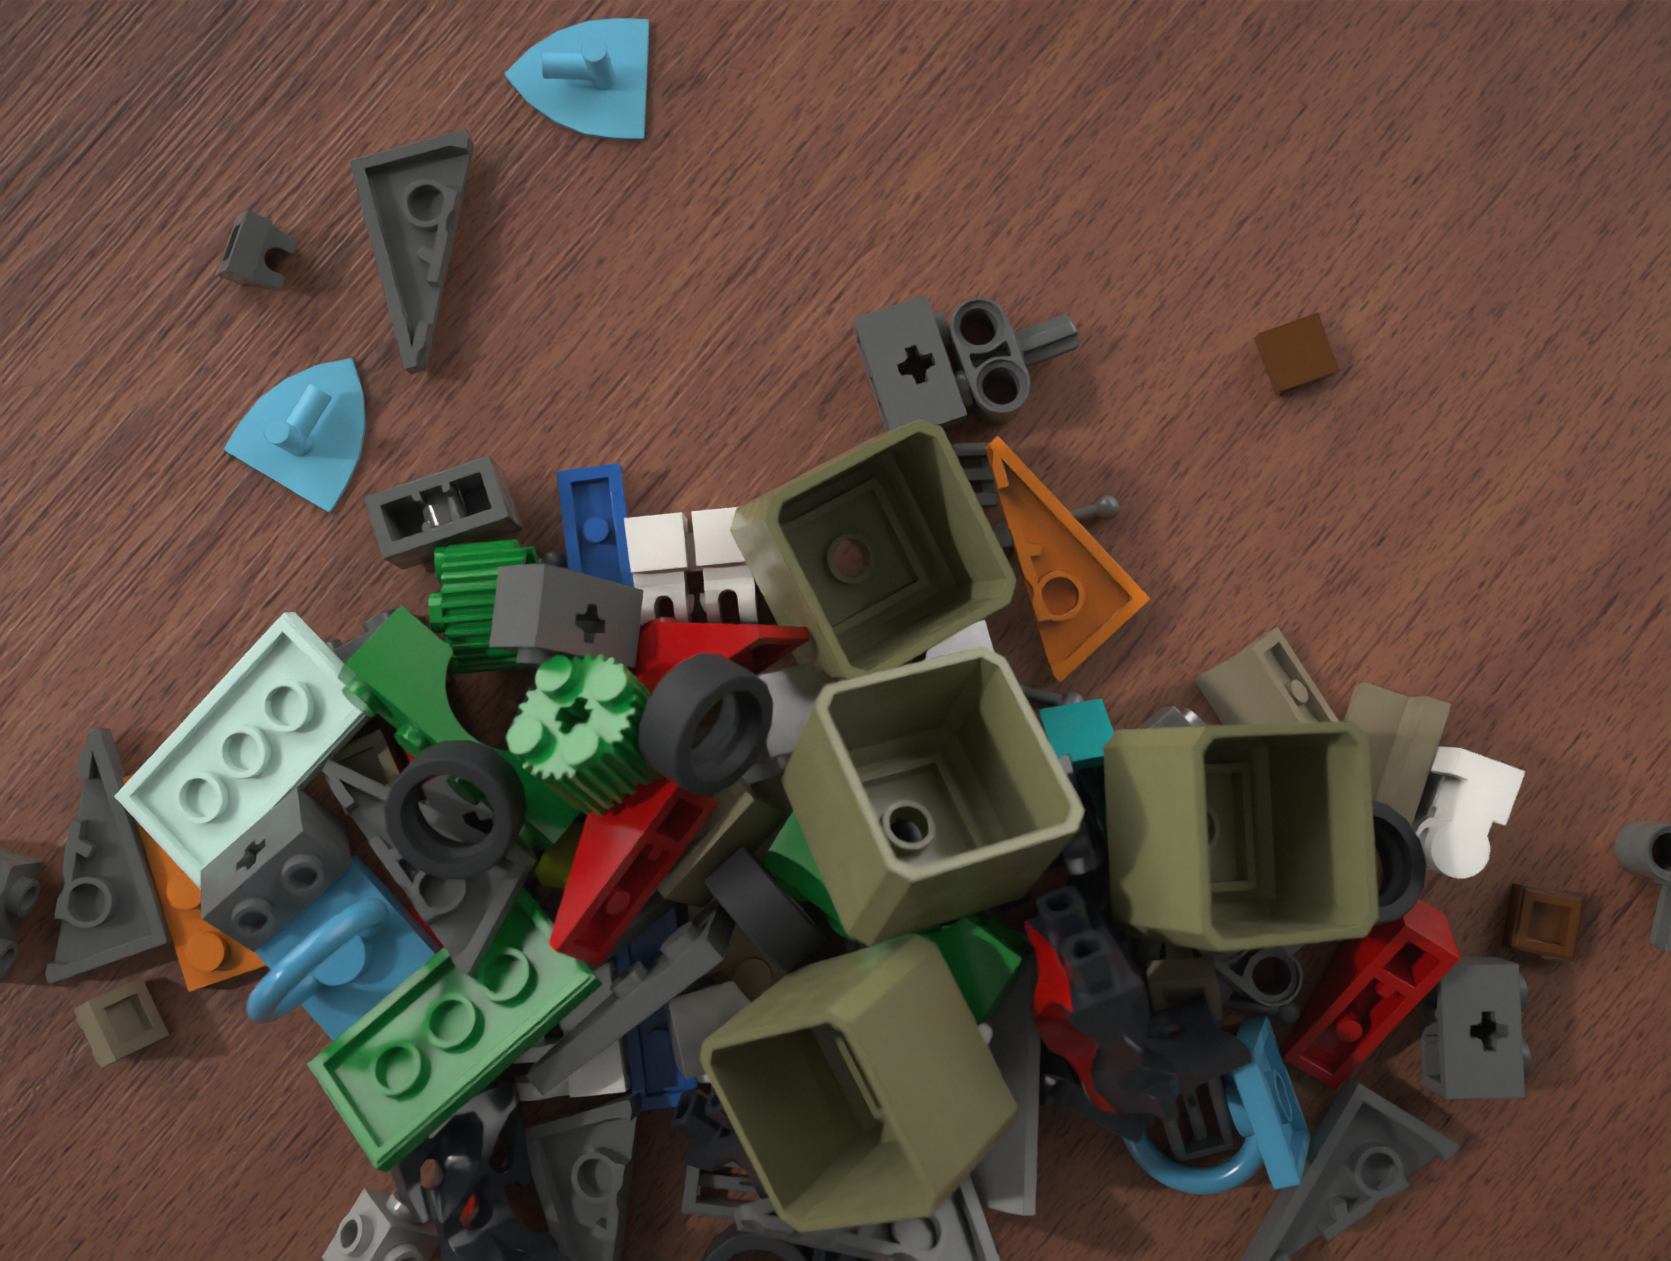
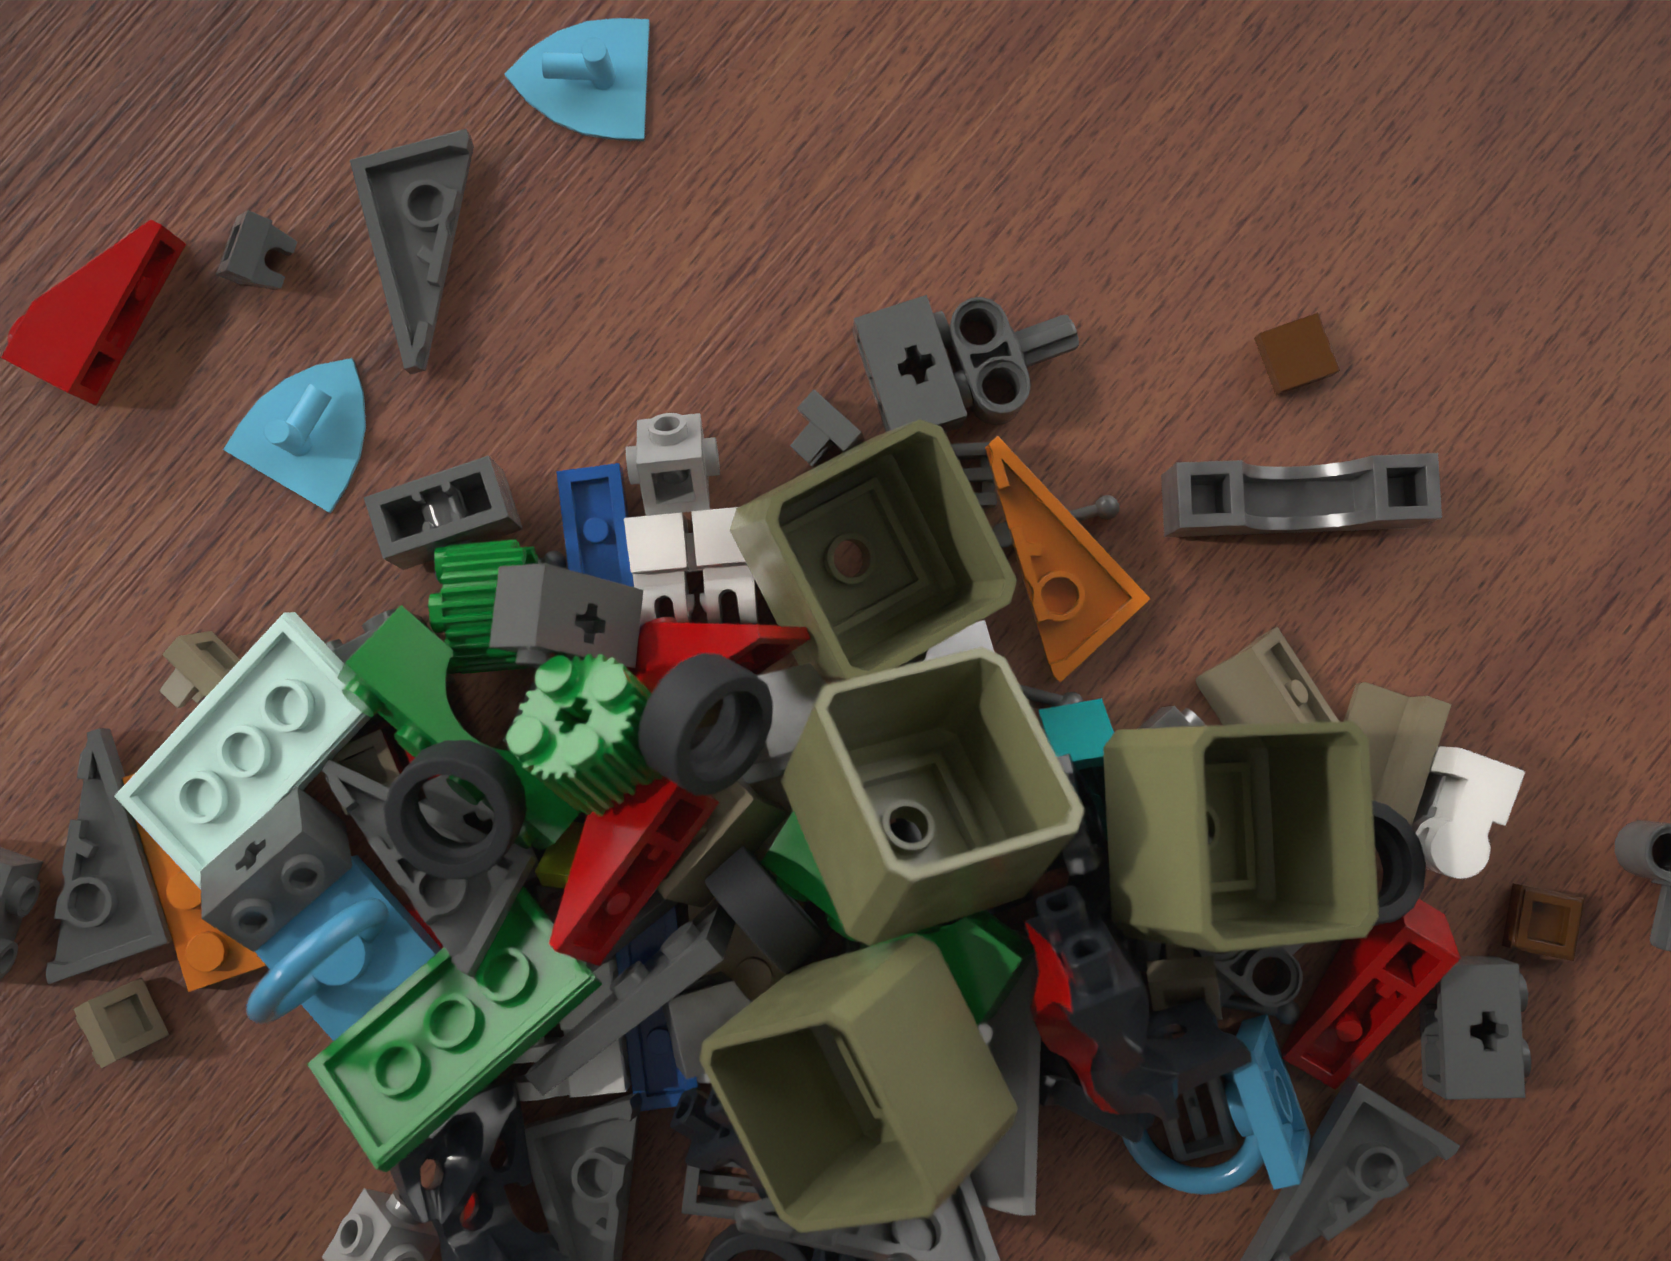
(90, 318): none -> red slope
(200, 665): none -> dark tan tile
(673, 463): none -> light grey brick
(825, 429): none -> dark grey tile
(1338, 496): none -> flat silver arch

